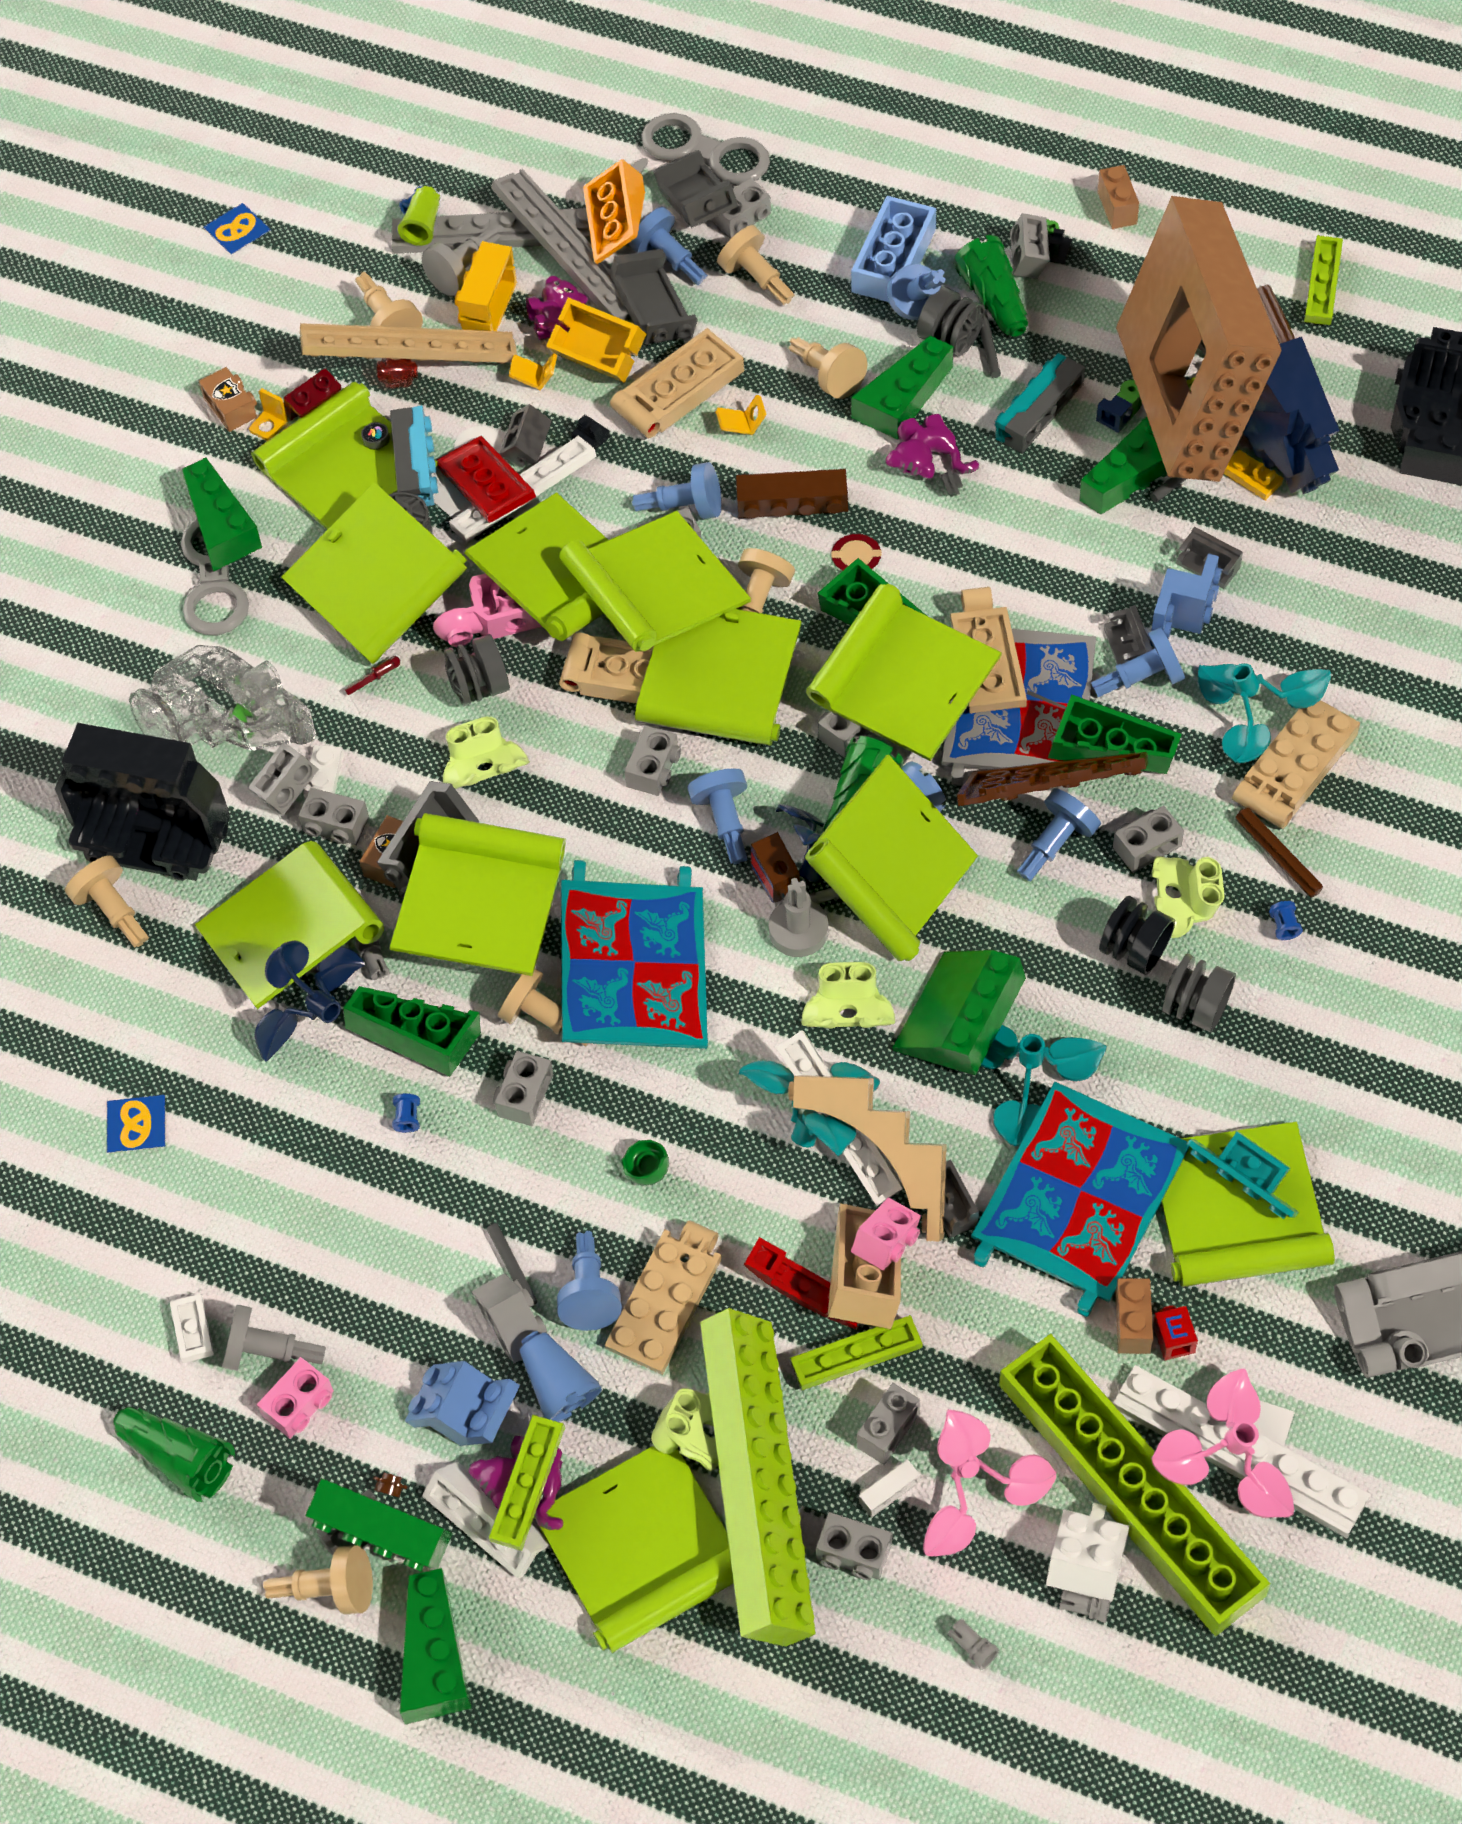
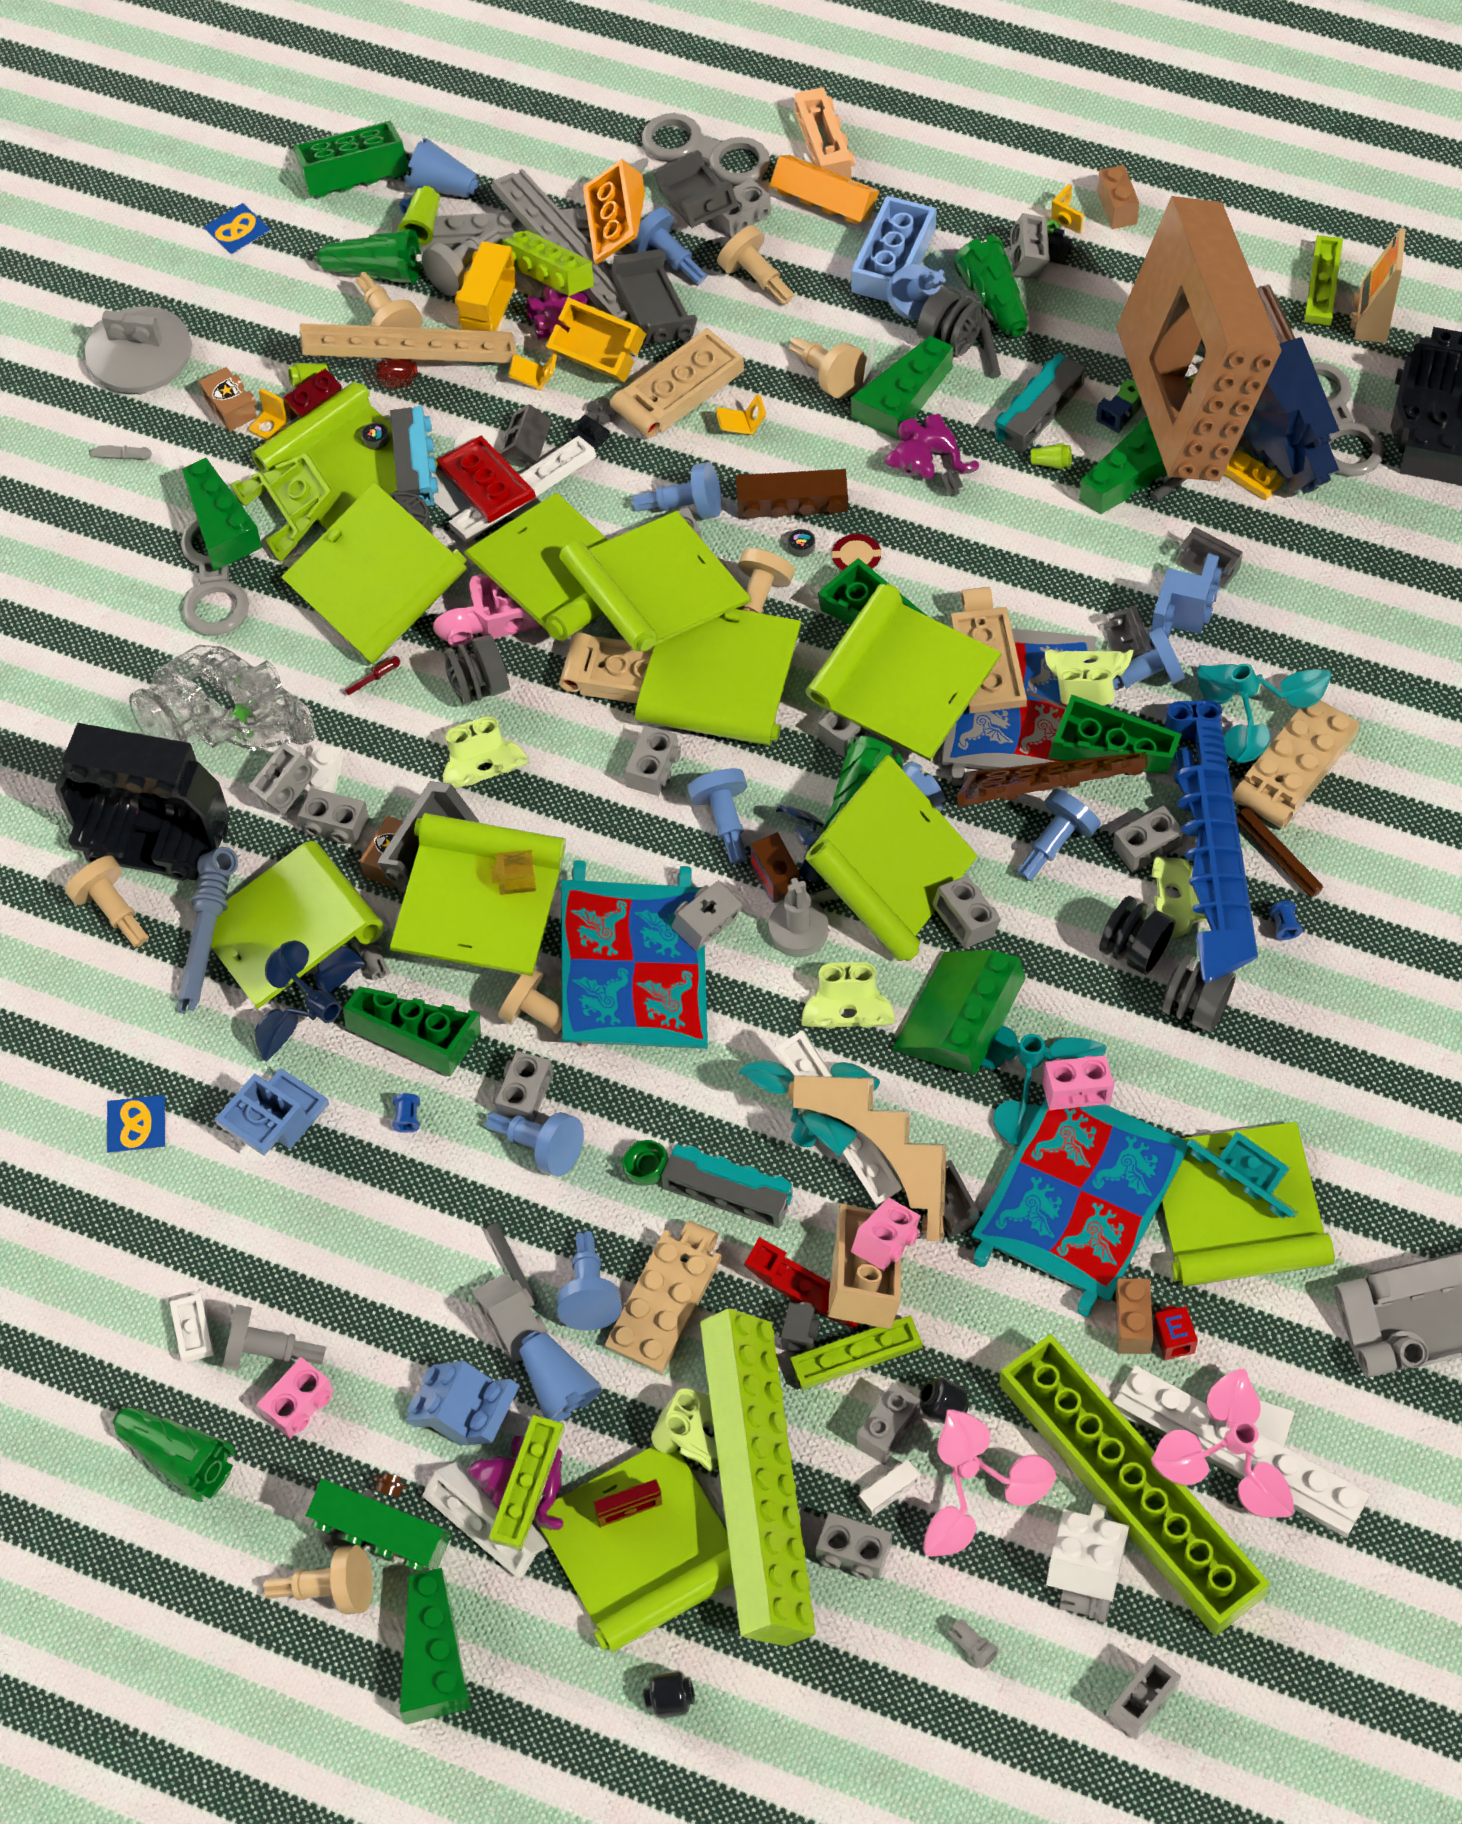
(119, 452): none -> light grey piece
(138, 349): none -> light grey bracket
(209, 904): none -> sand blue piece
(271, 1111): none -> medium blue bracket
(299, 494): none -> lime wing
(302, 372): none -> lime cone
(351, 158): none -> green slope
(379, 255): none -> green cone
(441, 171): none -> medium blue cone
(514, 872): none -> clear yellow brick
(550, 263): none -> lime brick
(555, 1143): none -> medium blue piece
(600, 411): none -> flat silver plant
(628, 1503): none -> dark red plate
(669, 1694): none -> black head
(706, 915): none -> light grey brick
(727, 1185): none -> dark grey piece
(800, 1328): none -> dark grey brick
(801, 542): none -> tile
(809, 109): none -> light nougat brick
(824, 188): none -> light orange brick
(869, 361): none -> white sticker
(942, 1395): none -> black head
(966, 911): none -> light grey brick
(1052, 456): none -> lime cone
(1064, 214): none -> yellow bracket
(1077, 1082): none -> bright pink brick
(1087, 680): none -> yellowish green piece
(1144, 1697): none -> light grey brick
(1218, 858): none -> blue piece
(1347, 426): none -> light grey bar
(1378, 293): none -> tan slope

